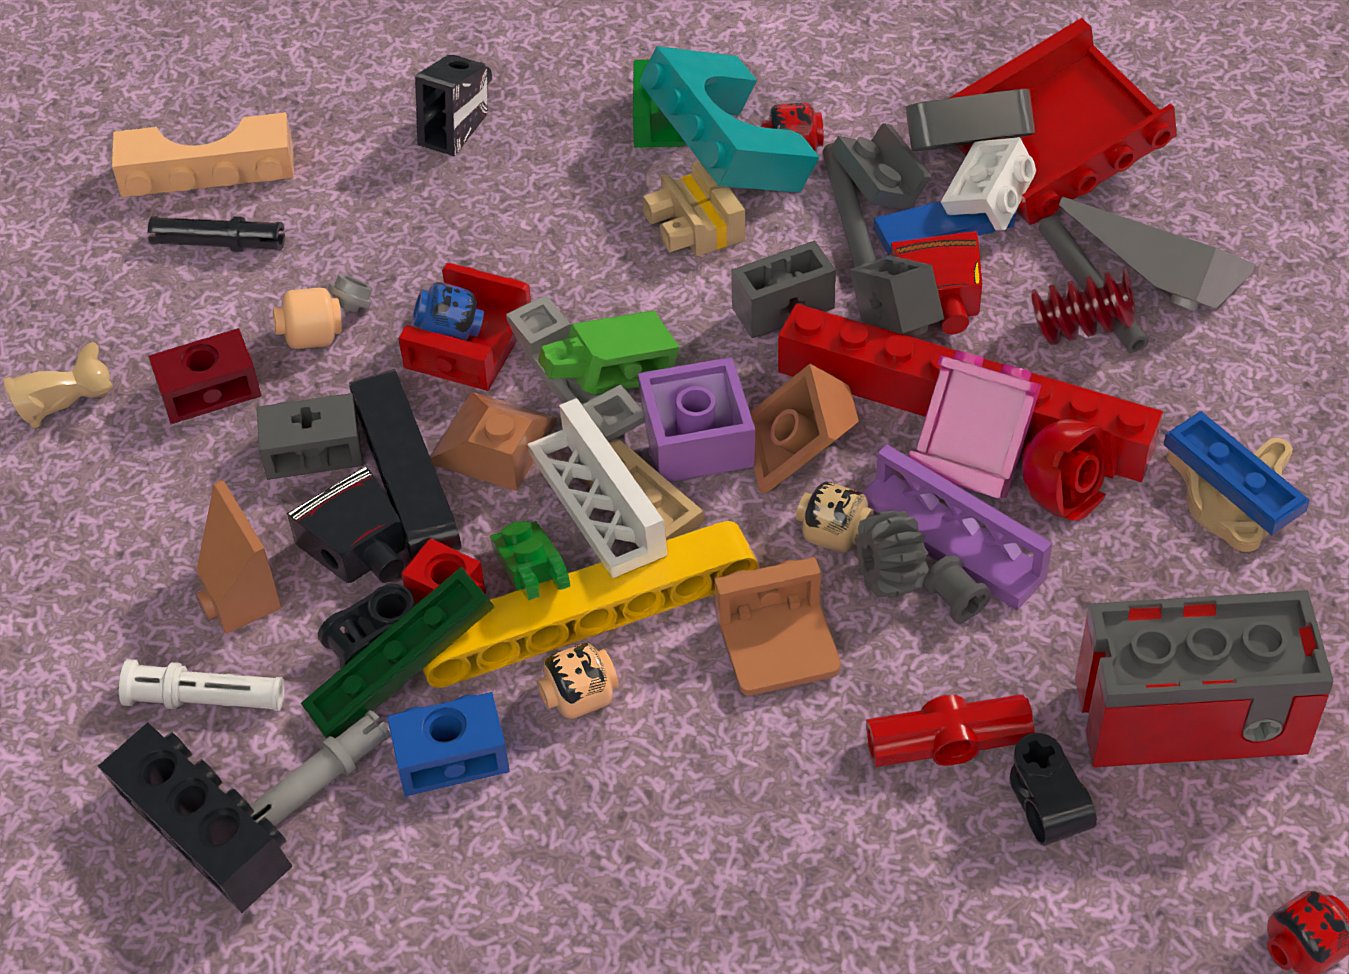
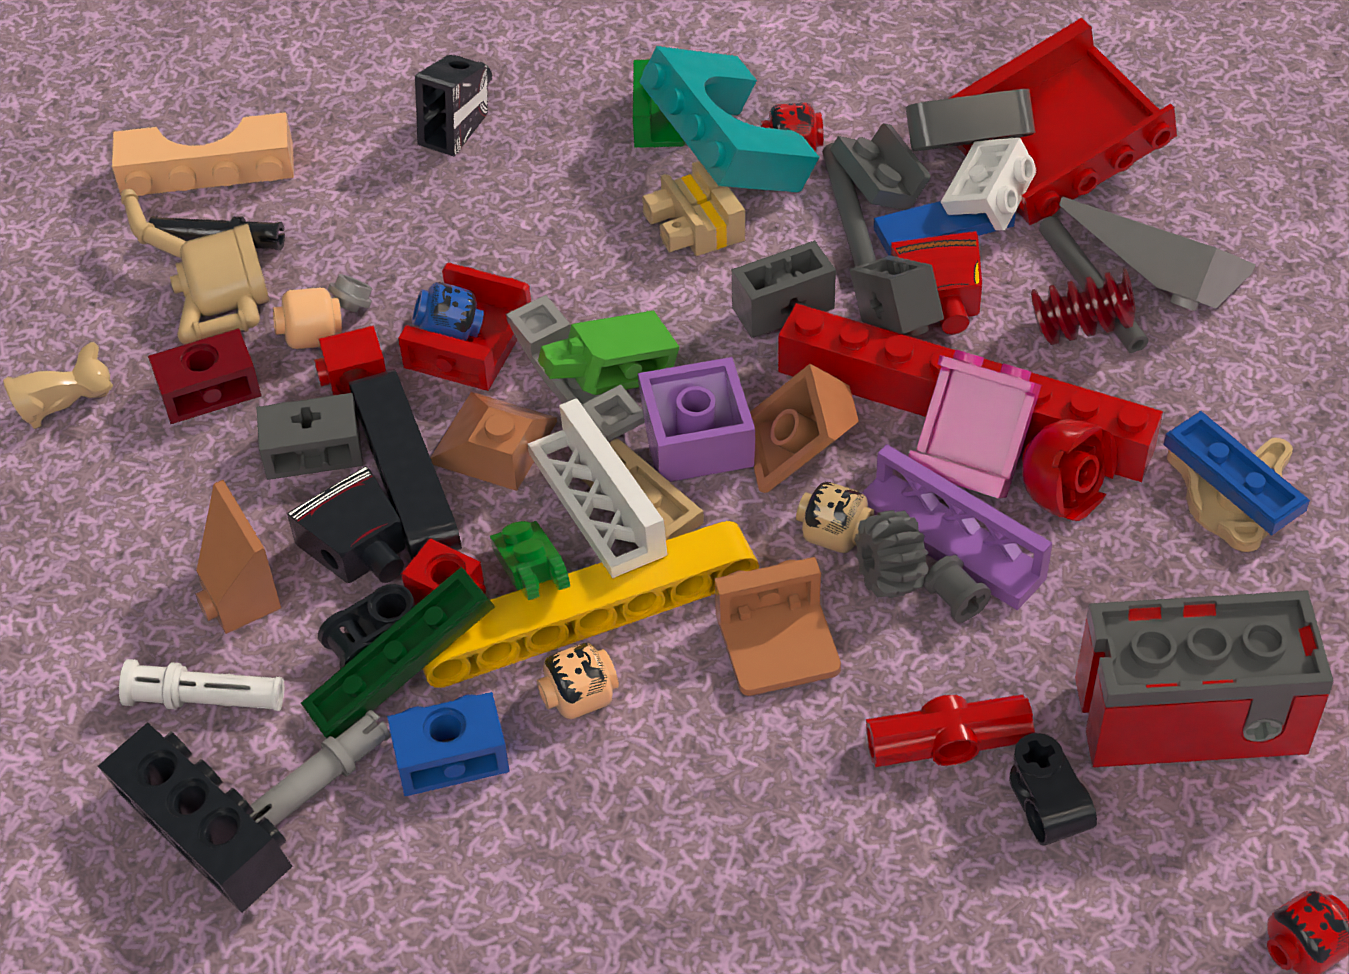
(214, 275): none -> tan piece
(349, 358): none -> red brick

